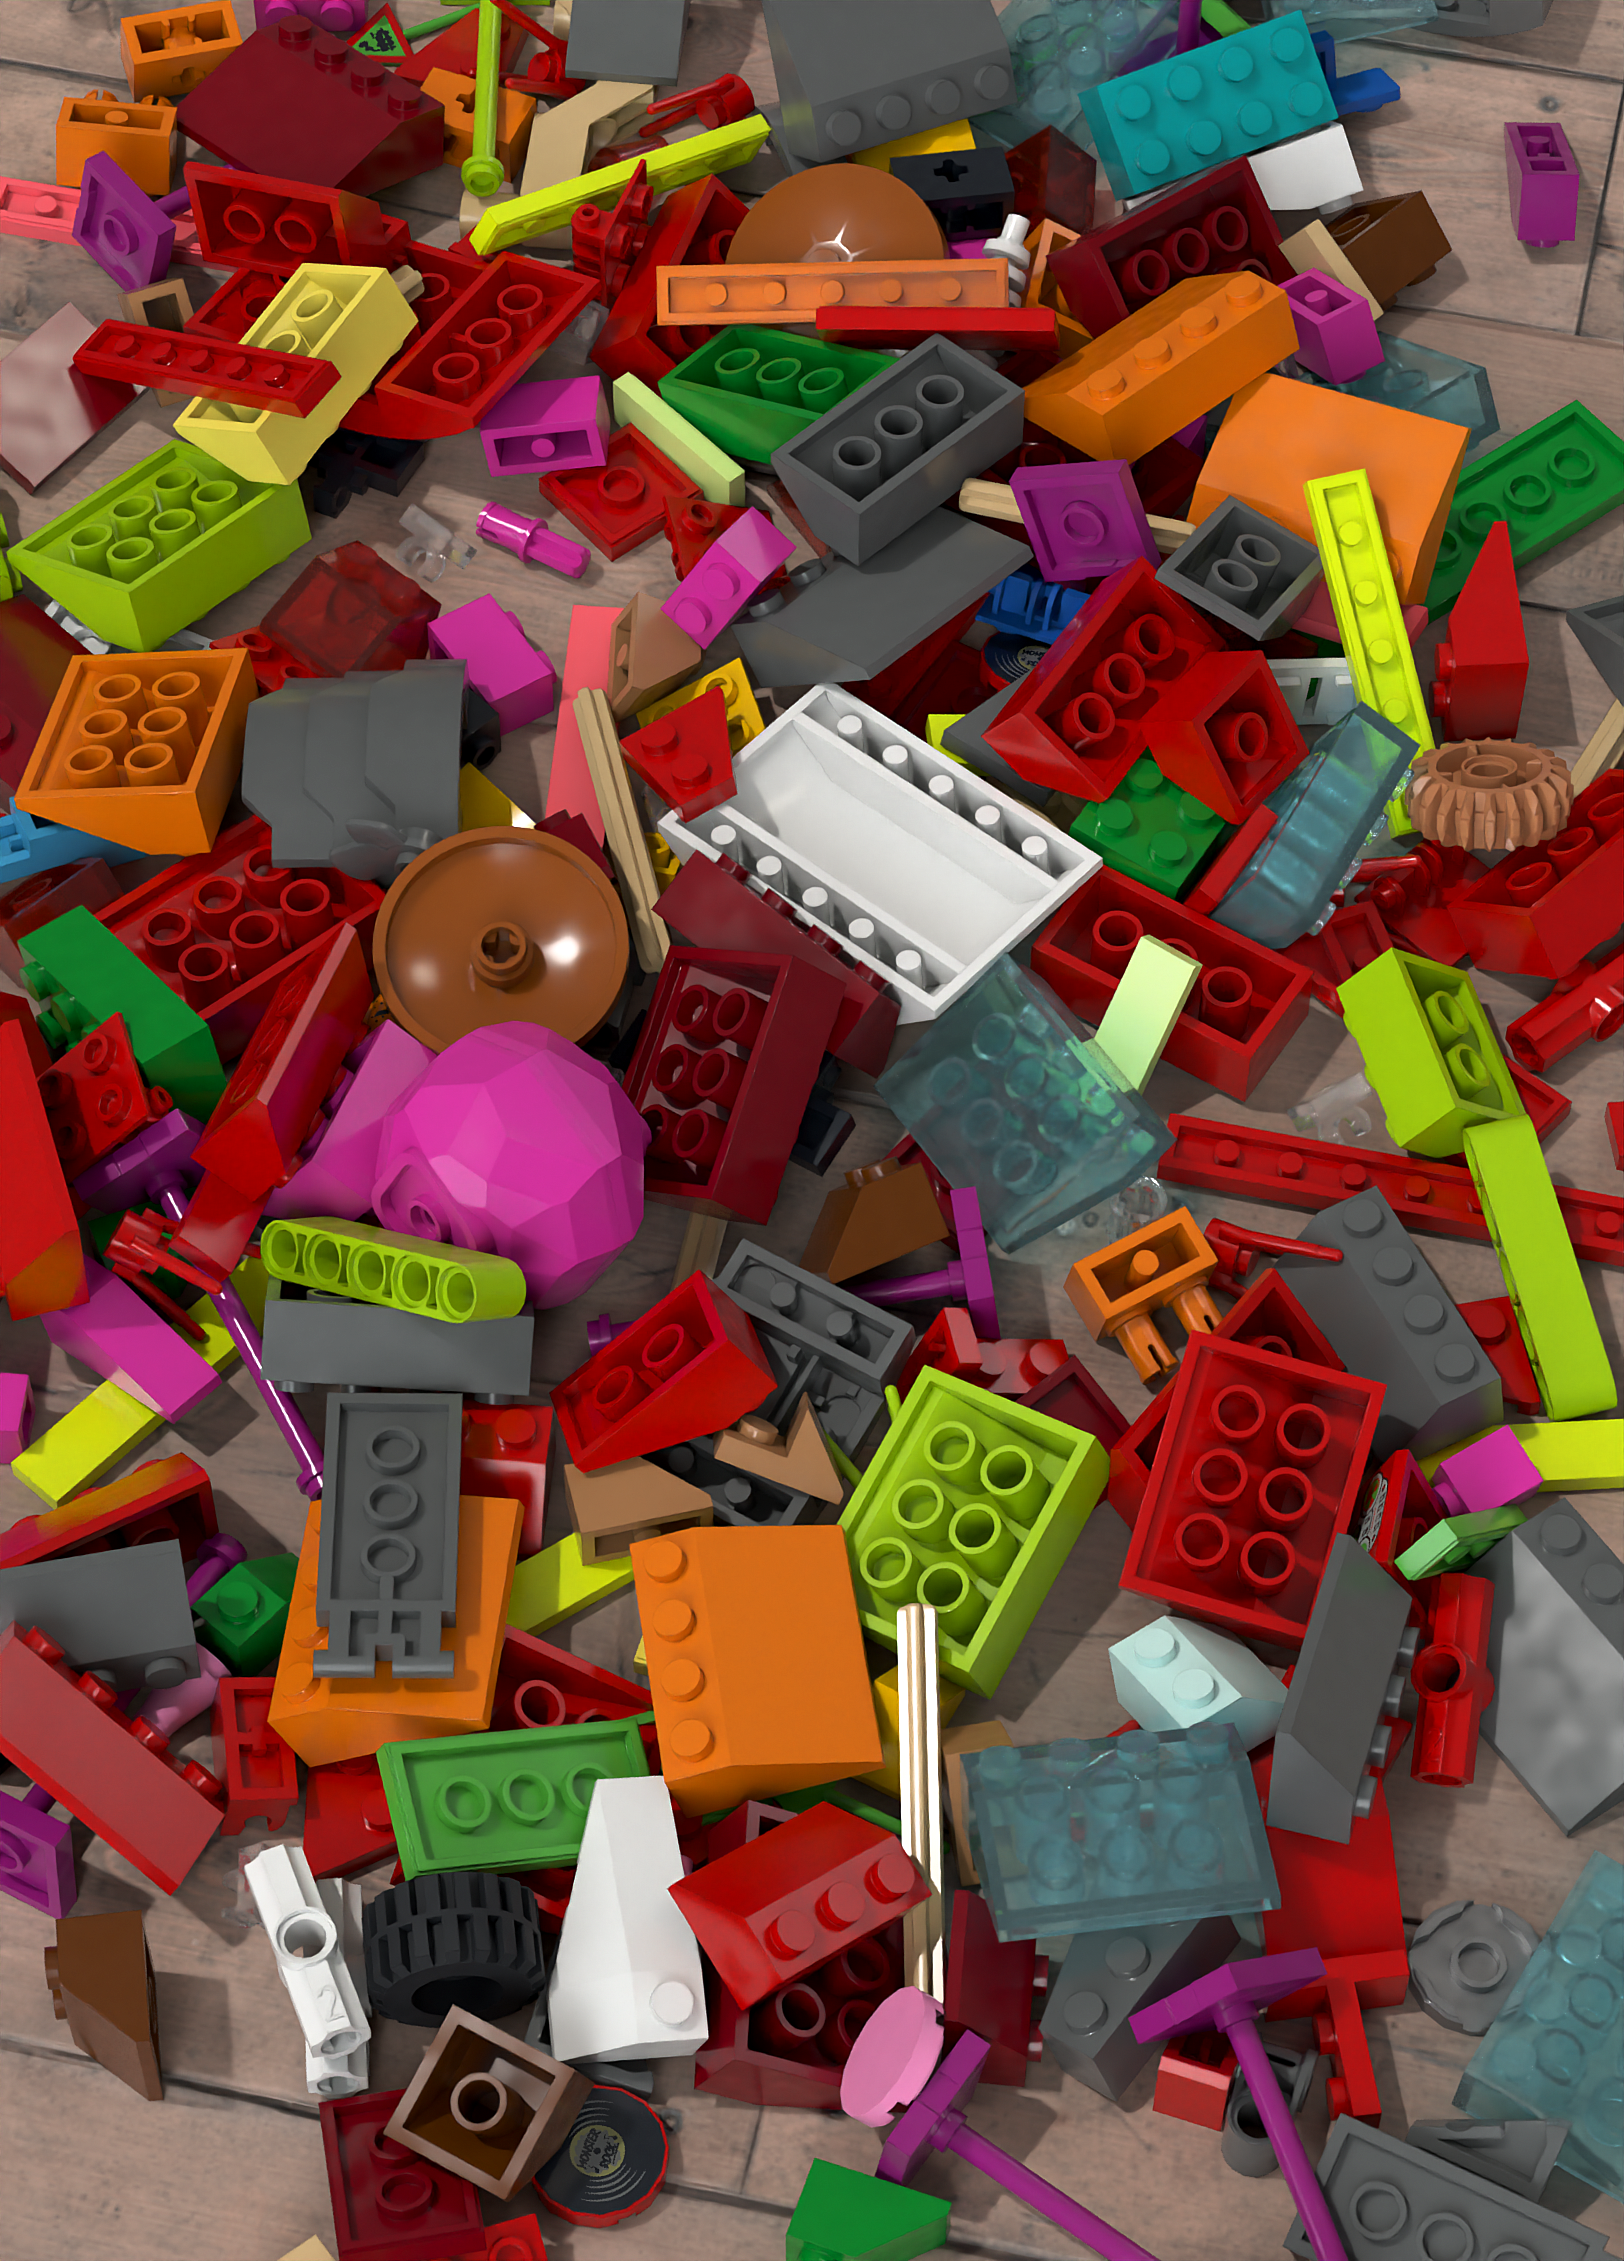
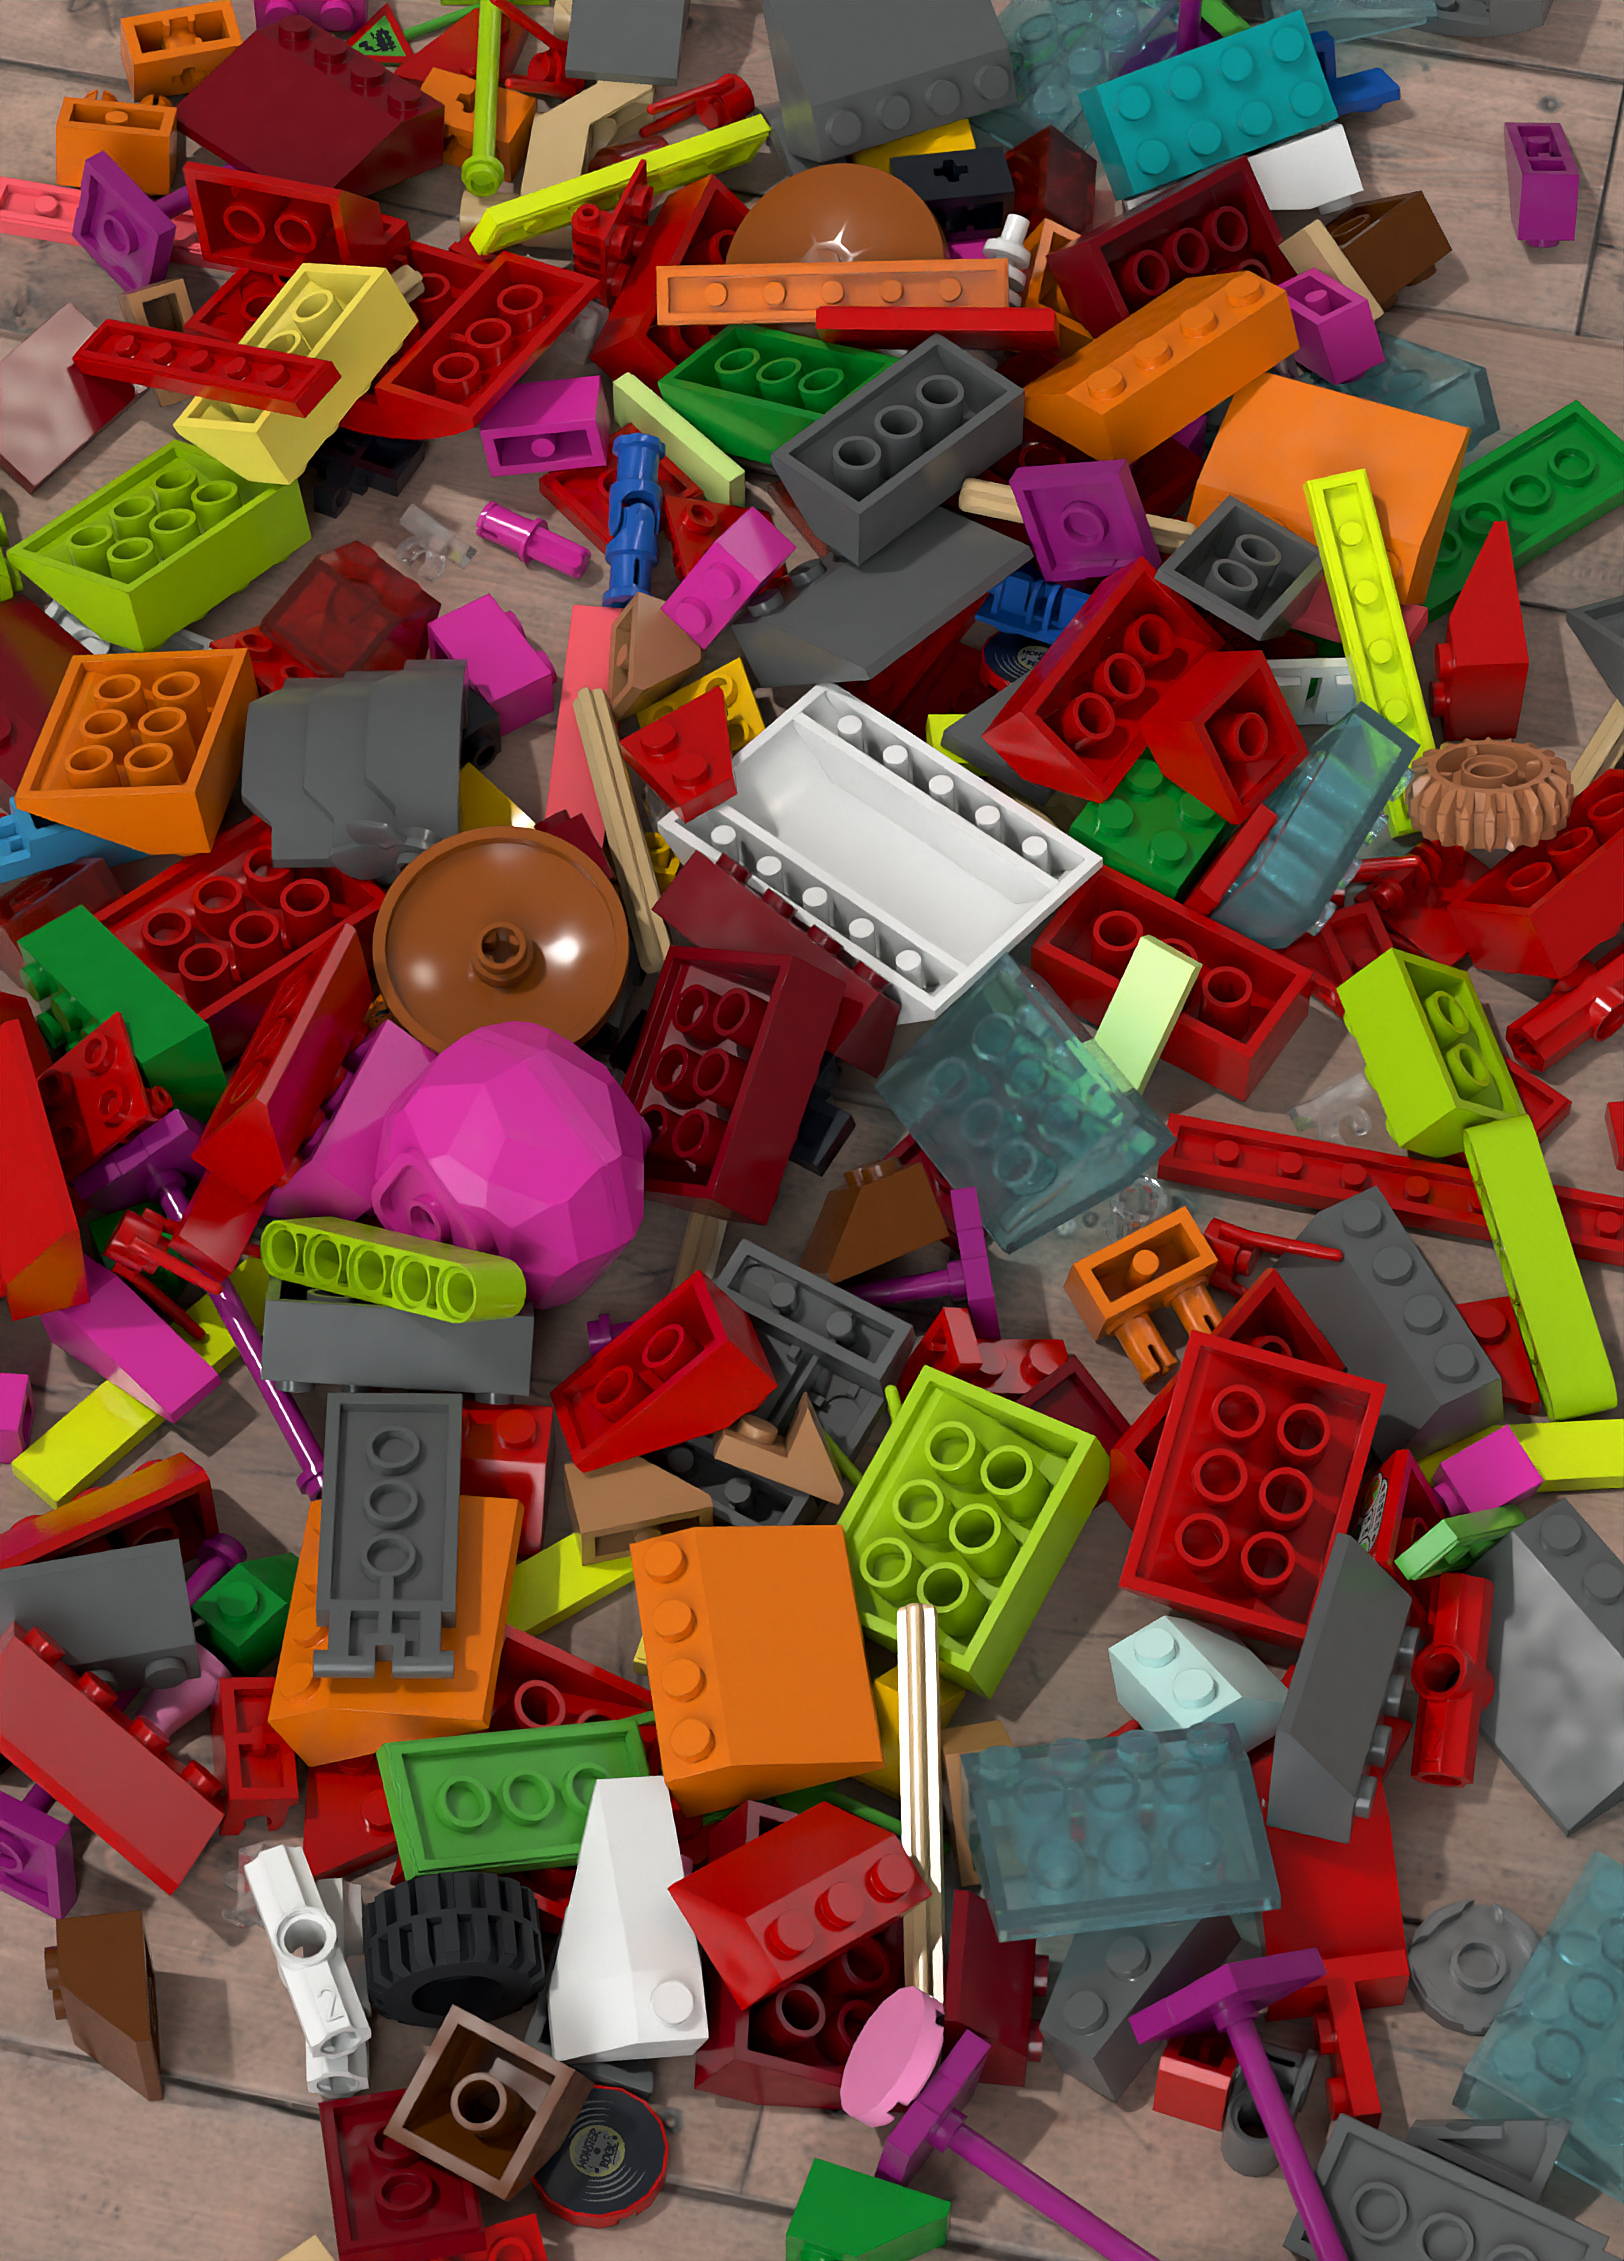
(633, 518): none -> blue piece

